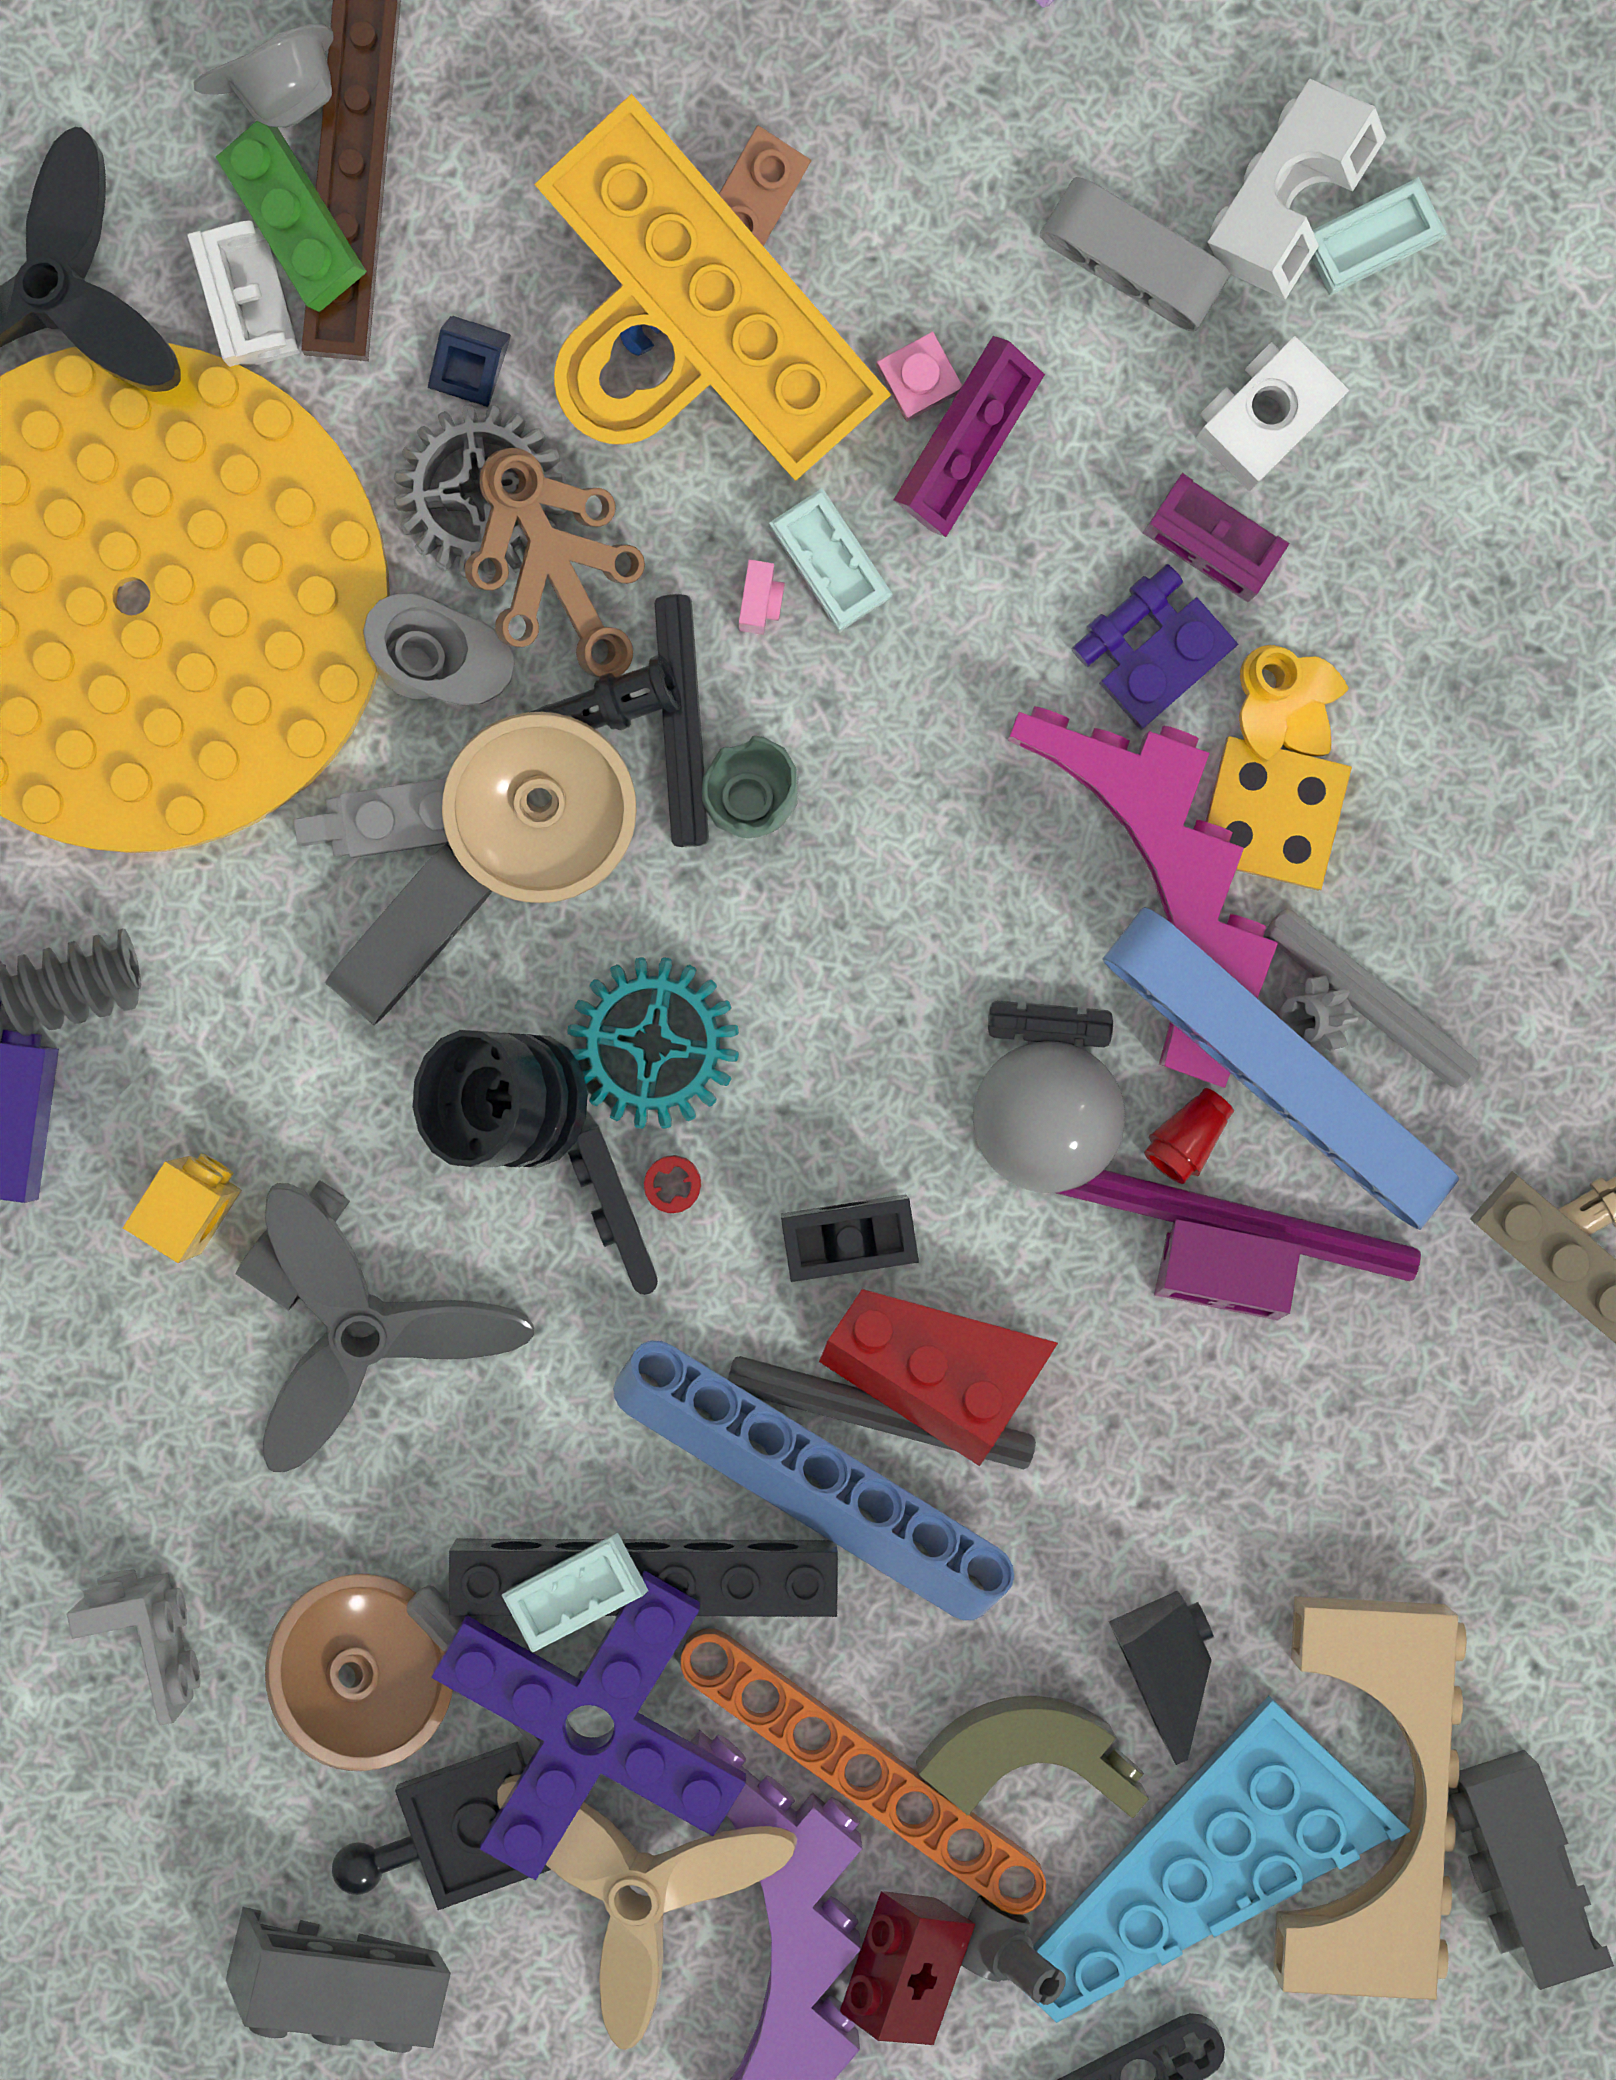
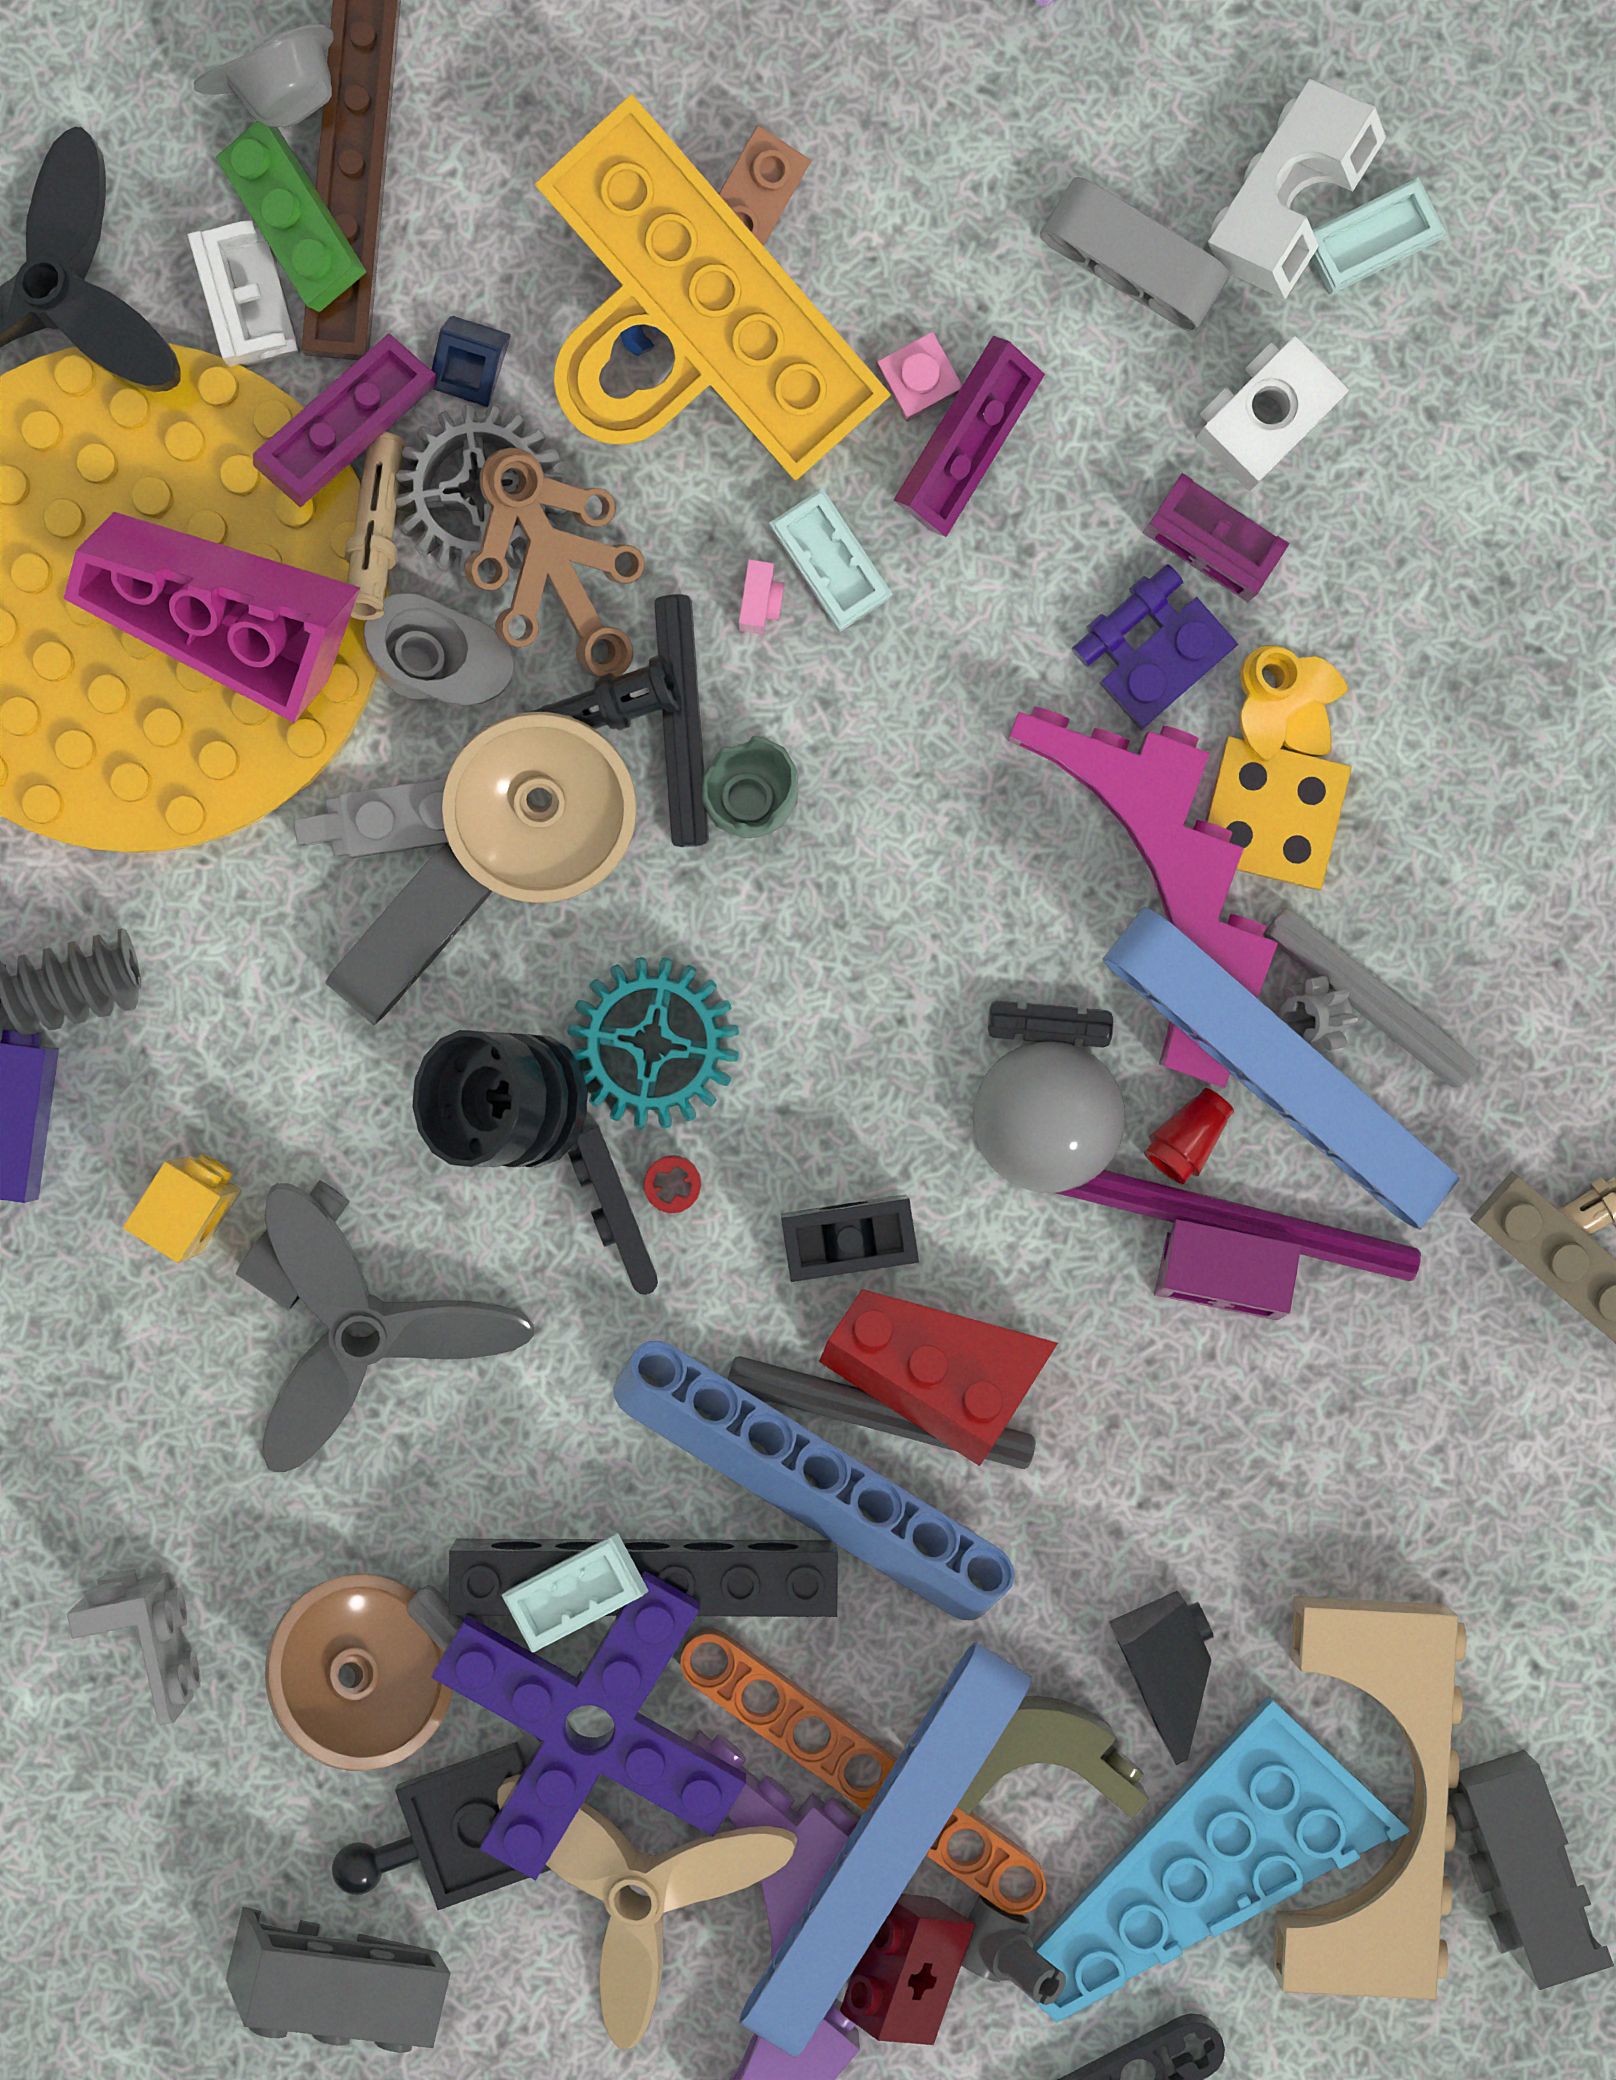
(216, 609): none -> dark pink wedge
(344, 420): none -> magenta plate
(371, 547): none -> tan pin
(885, 1849): none -> medium blue beam

